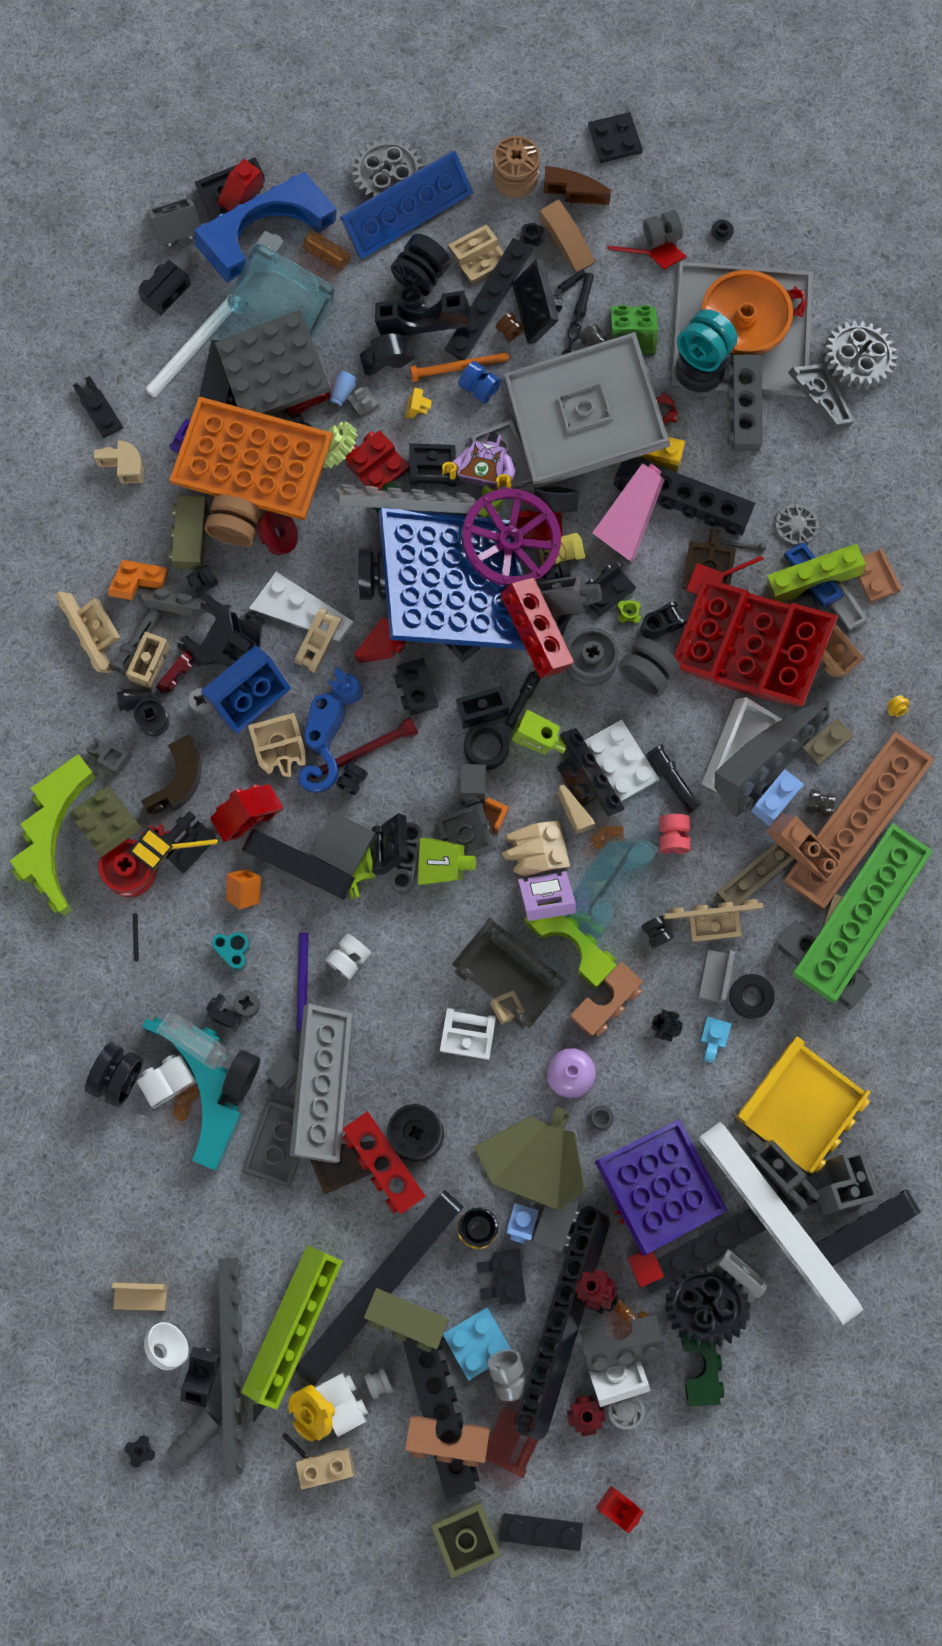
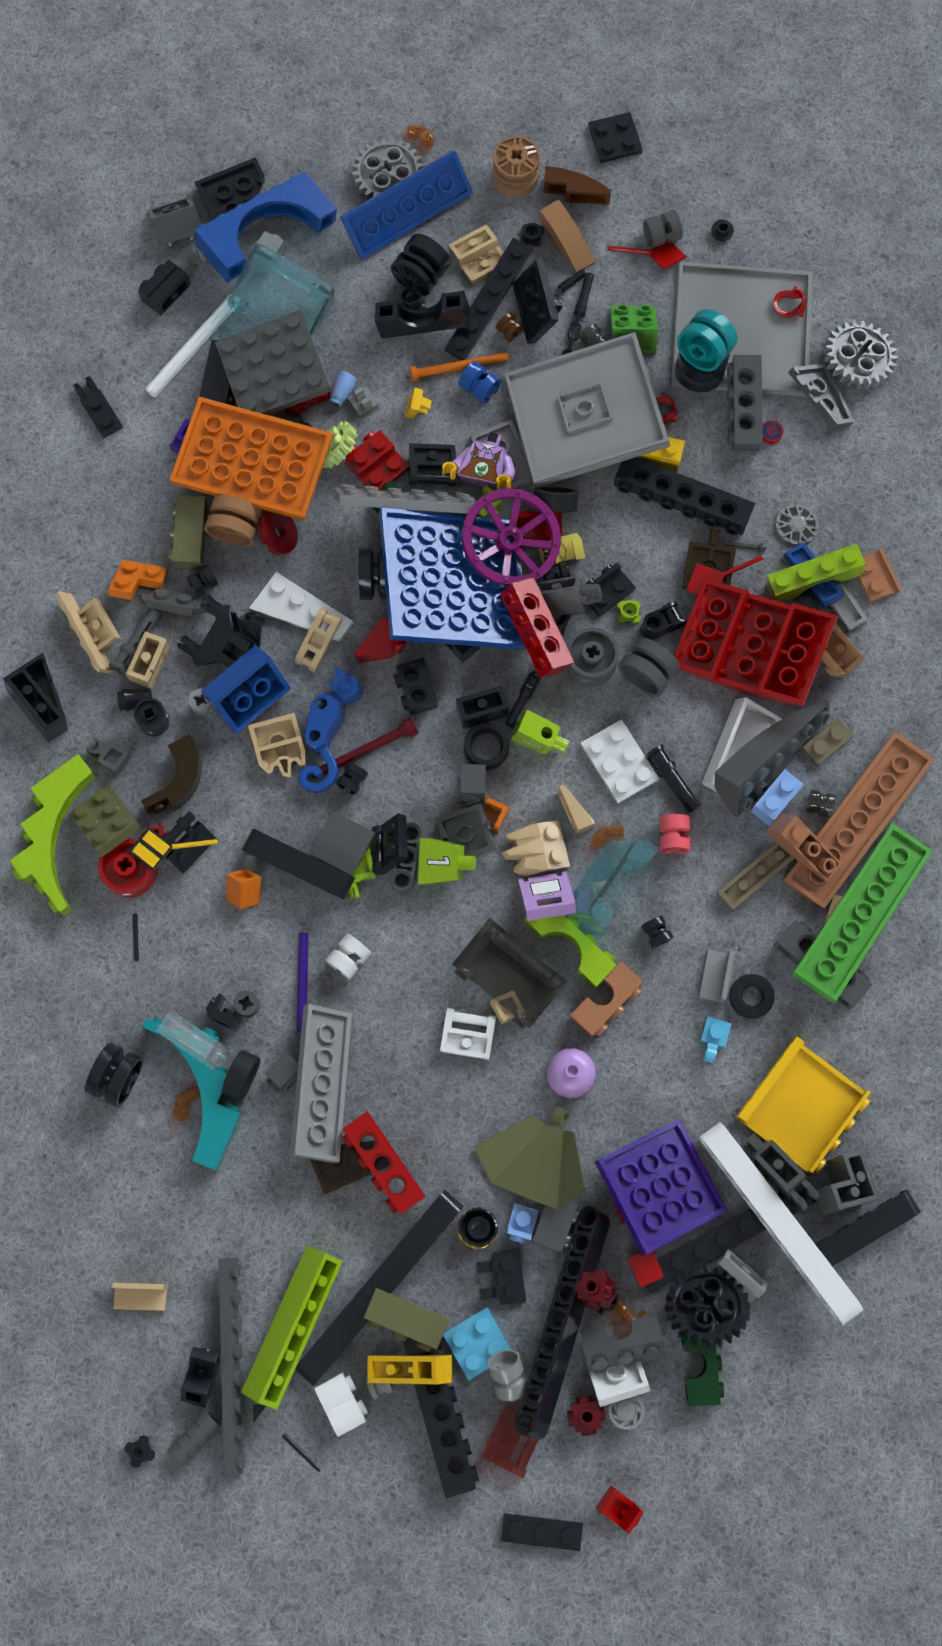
(36, 695): none -> black wedge
(125, 458): tan brick -> none
(166, 1081): white brick -> none
(170, 1341): white piece -> none
(181, 665): dark red plate -> none
(228, 952): teal piece -> none
(240, 185): red slope -> none
(245, 810): red brick -> none
(270, 1149): dark grey tile -> none
(309, 1403): yellow plate -> none
(325, 1468): tan brick -> none
(326, 250): clear orange axle -> none
(387, 350): black brick -> none
(402, 1126): black wheel -> none
(409, 1369): none -> yellow slope
(421, 132): none -> clear orange arm
(423, 1440): nougat arch -> none
(466, 1539): olive brick -> none
(585, 776): black bracket -> none
(601, 1118): dark grey plate -> none
(630, 513): bright pink slope -> none
(667, 1025): black gear -> none
(715, 922): tan bracket -> none
(754, 306): orange dish -> none
(772, 432): none -> tile
(898, 706): yellow plate -> none

